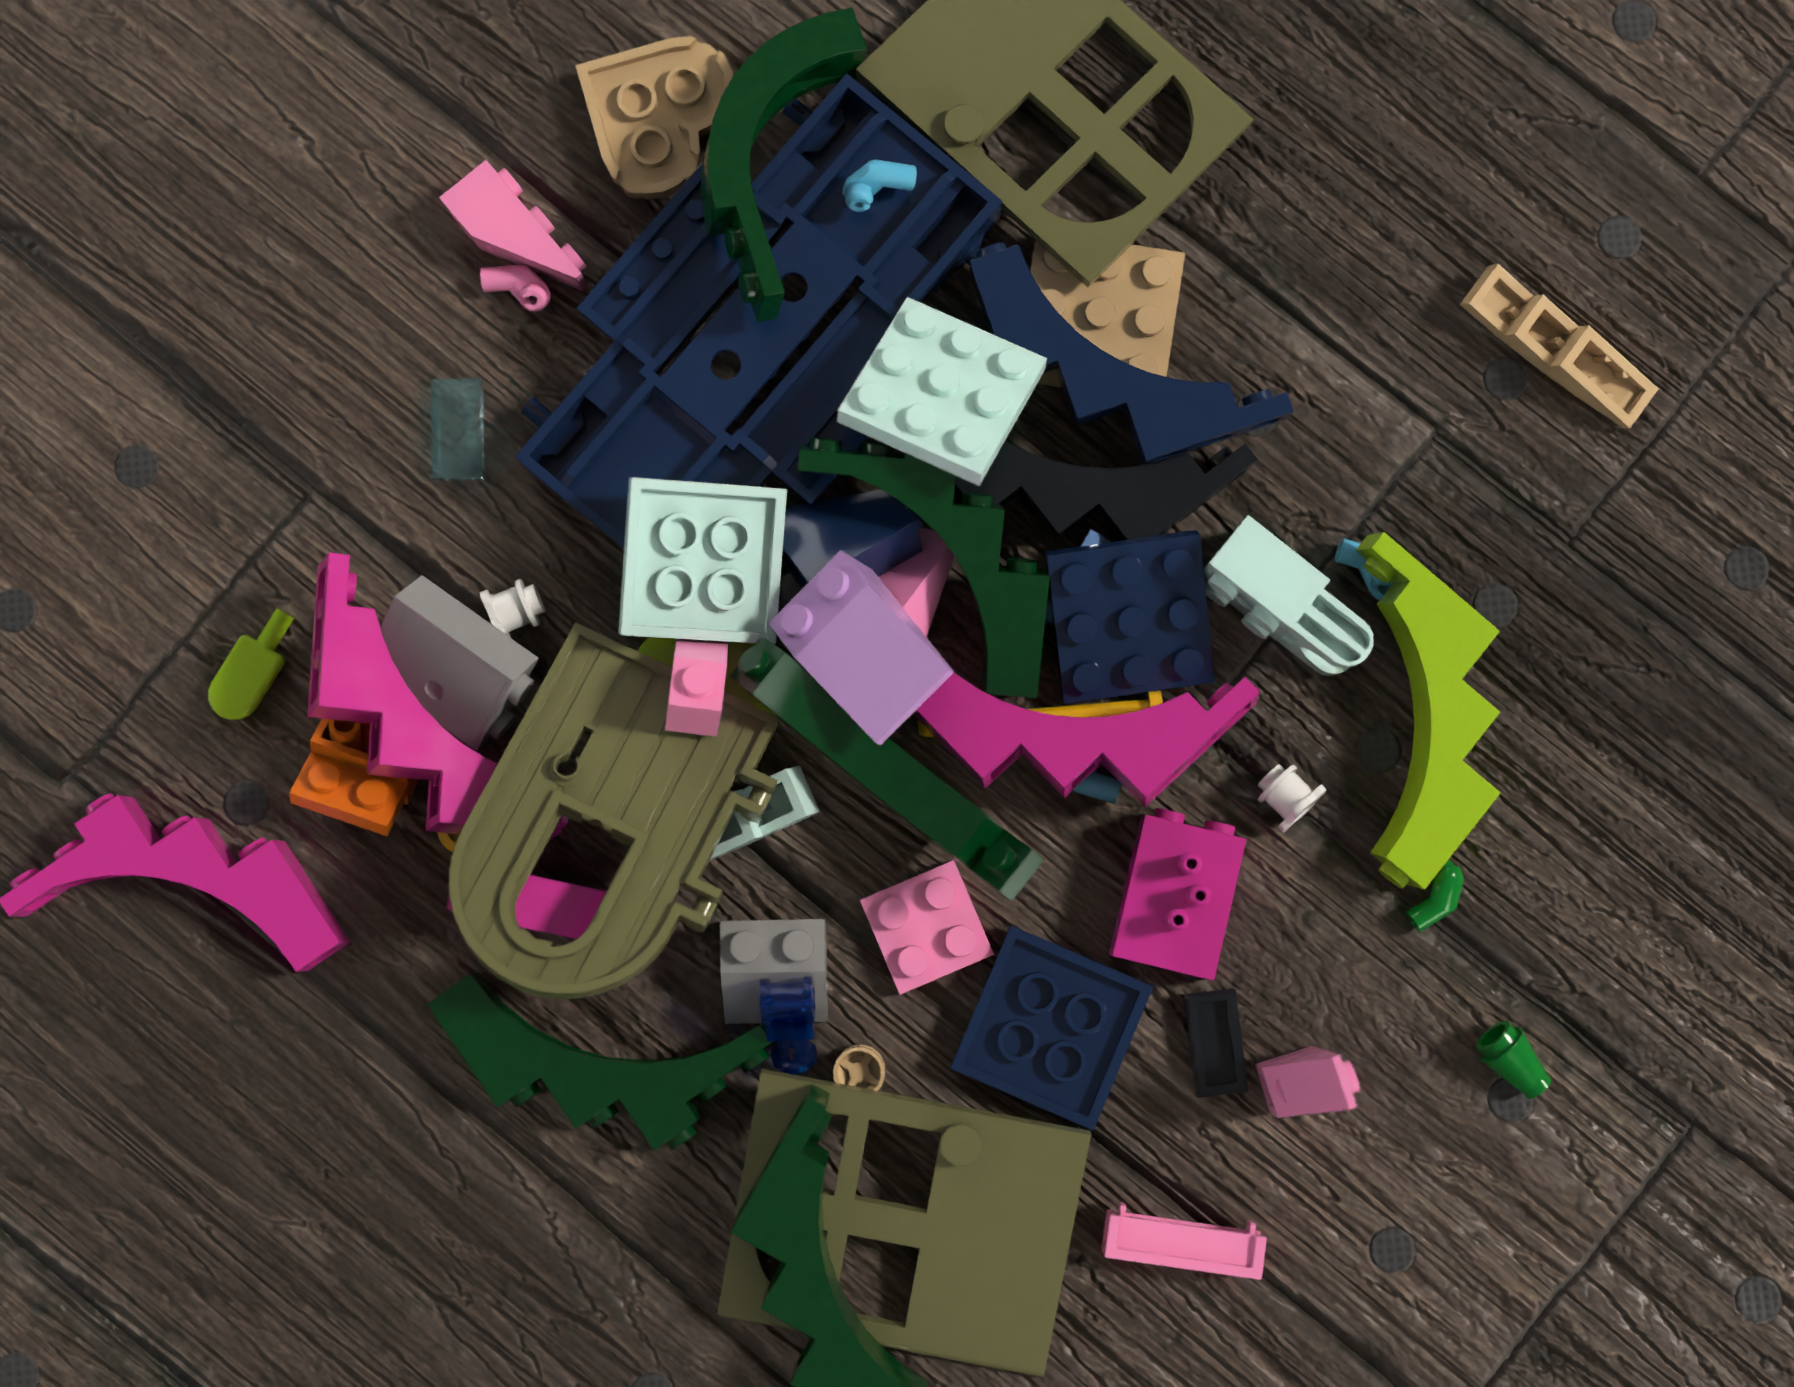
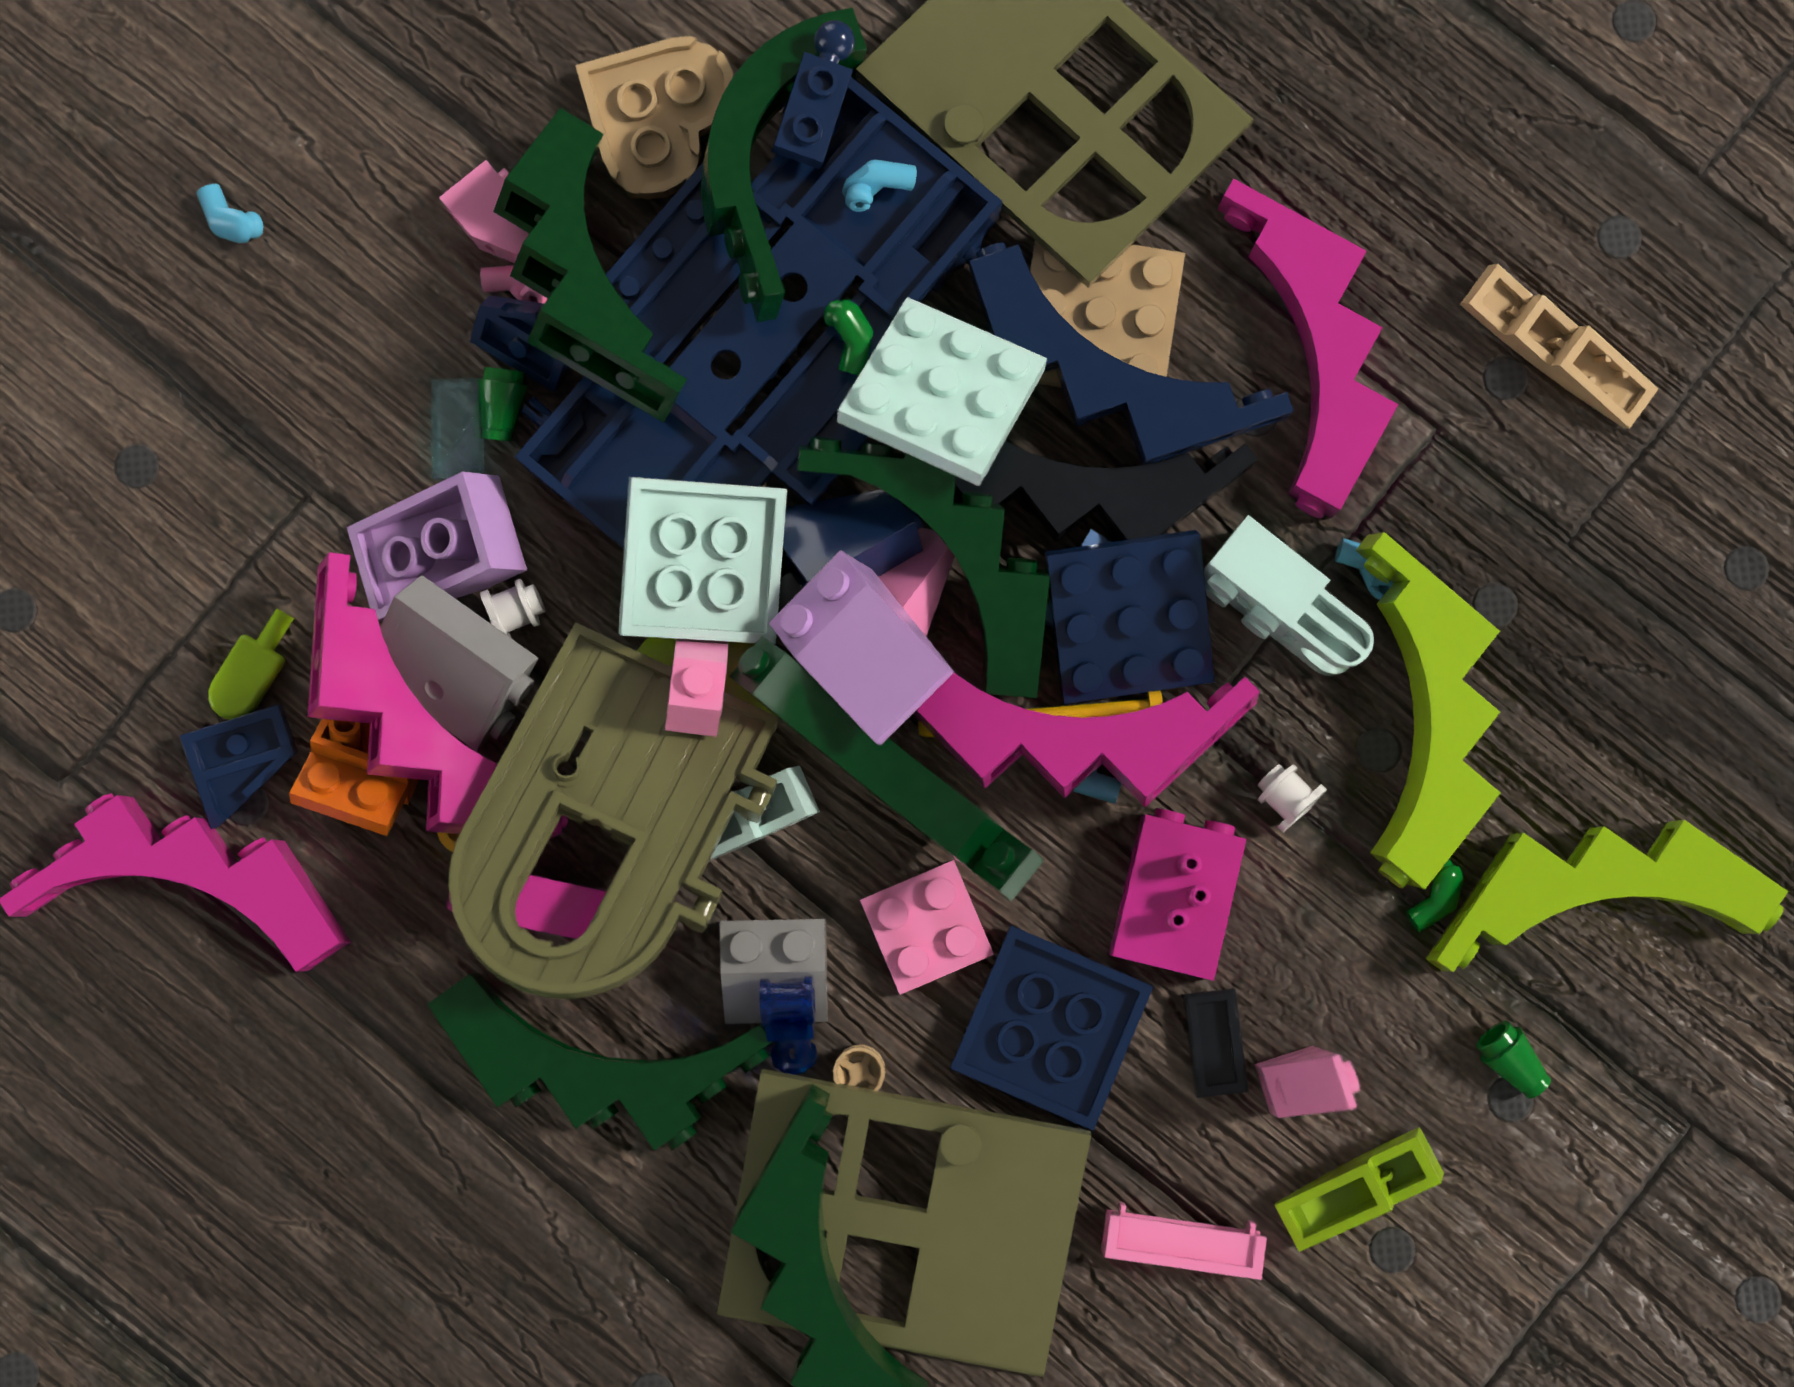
(226, 221): none -> medium azure arm
(237, 759): none -> dark blue wing
(449, 533): none -> lavender slope
(500, 402): none -> green cone
(503, 331): none -> dark blue wing
(584, 316): none -> dark green arch
(816, 97): none -> dark blue plate
(855, 332): none -> green arm
(1311, 274): none -> dark pink arch
(1360, 1189): none -> lime slope
(1533, 884): none -> lime arch

